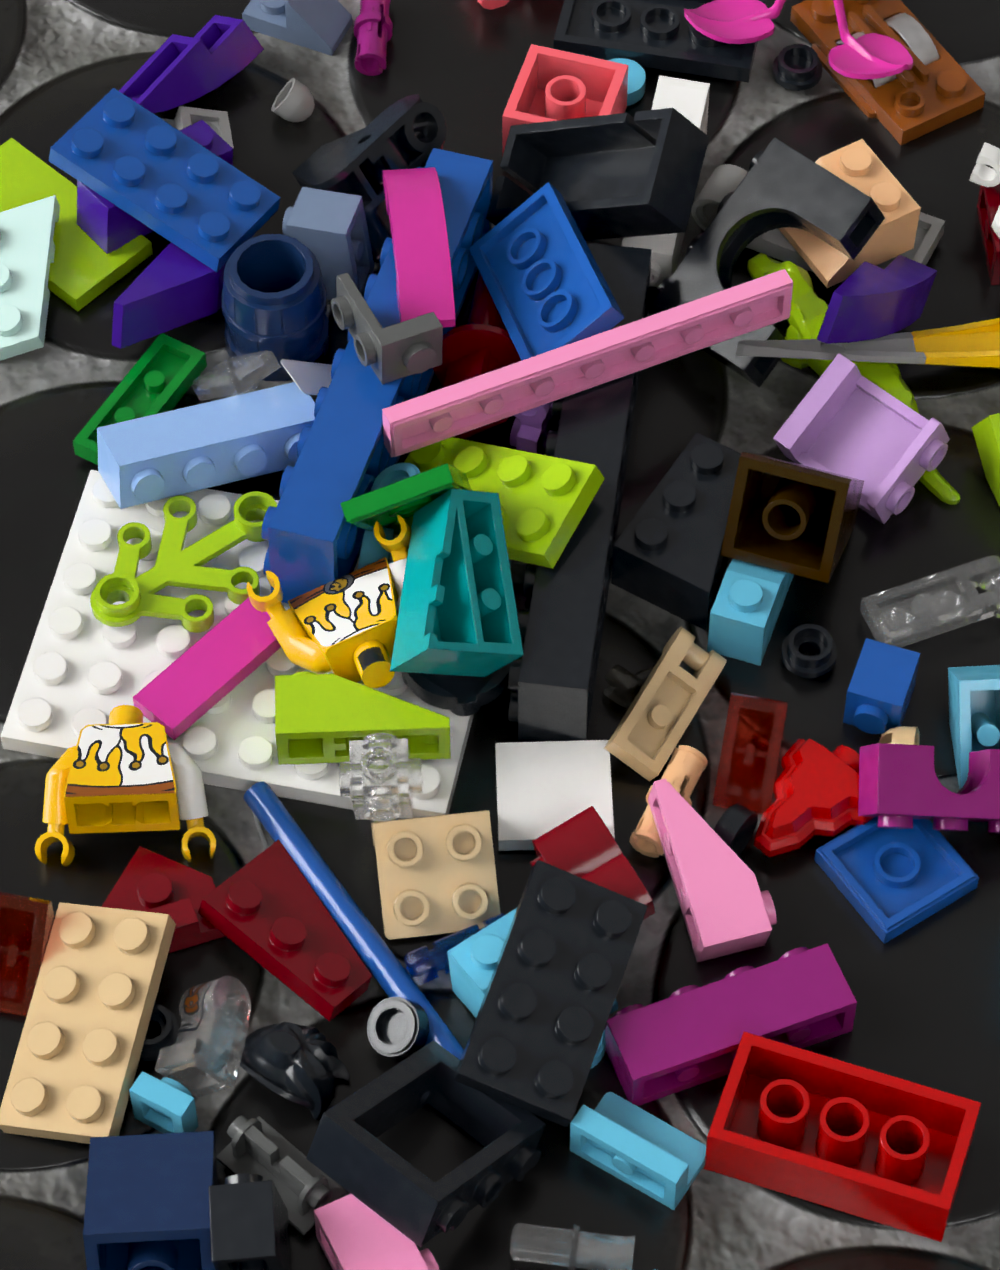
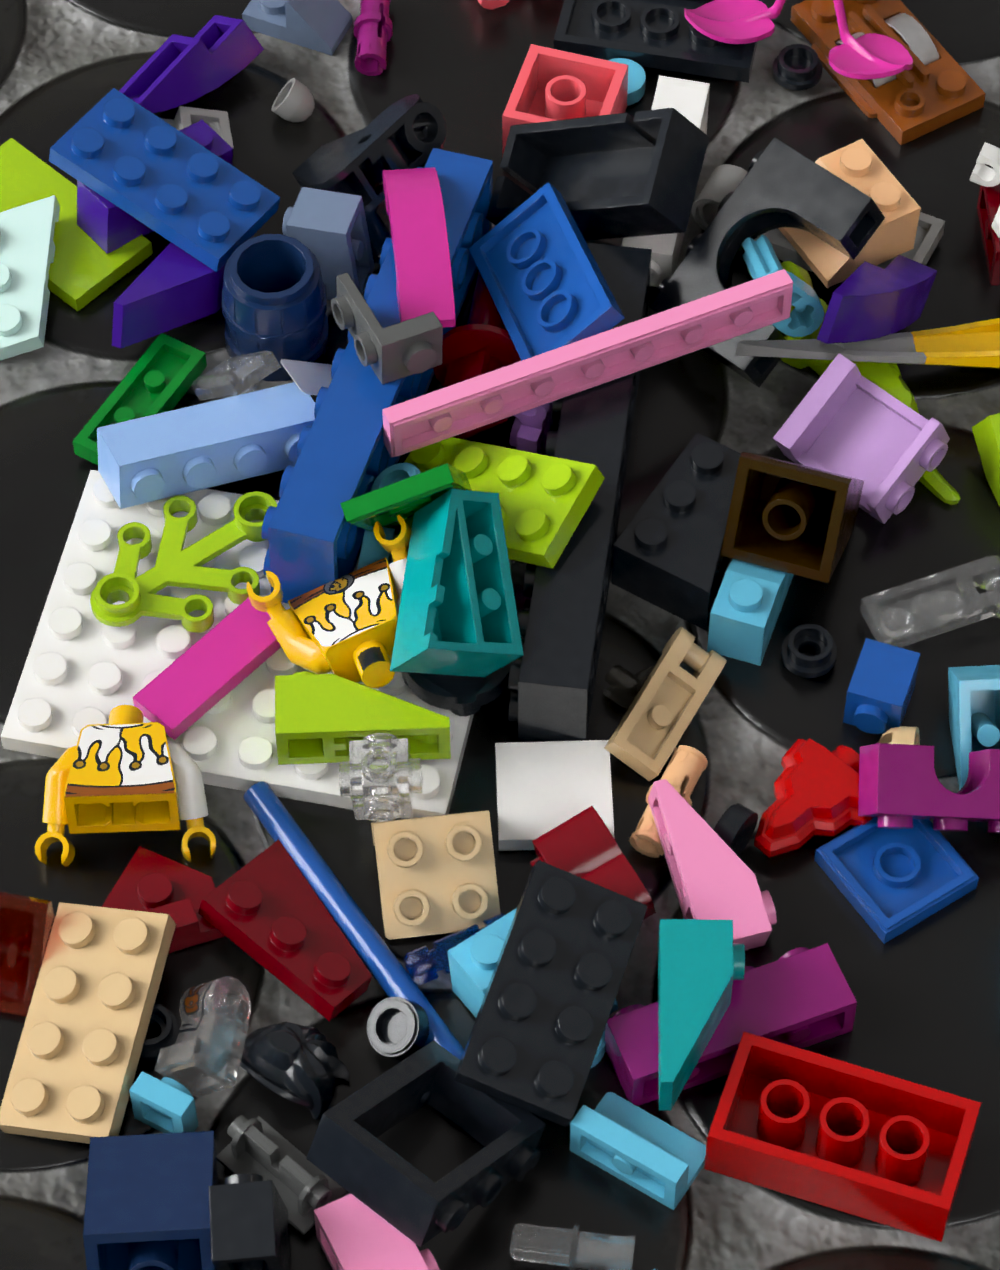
(693, 994): none -> teal slope
(750, 752): clear red slope -> none
(808, 309): none -> medium azure piece

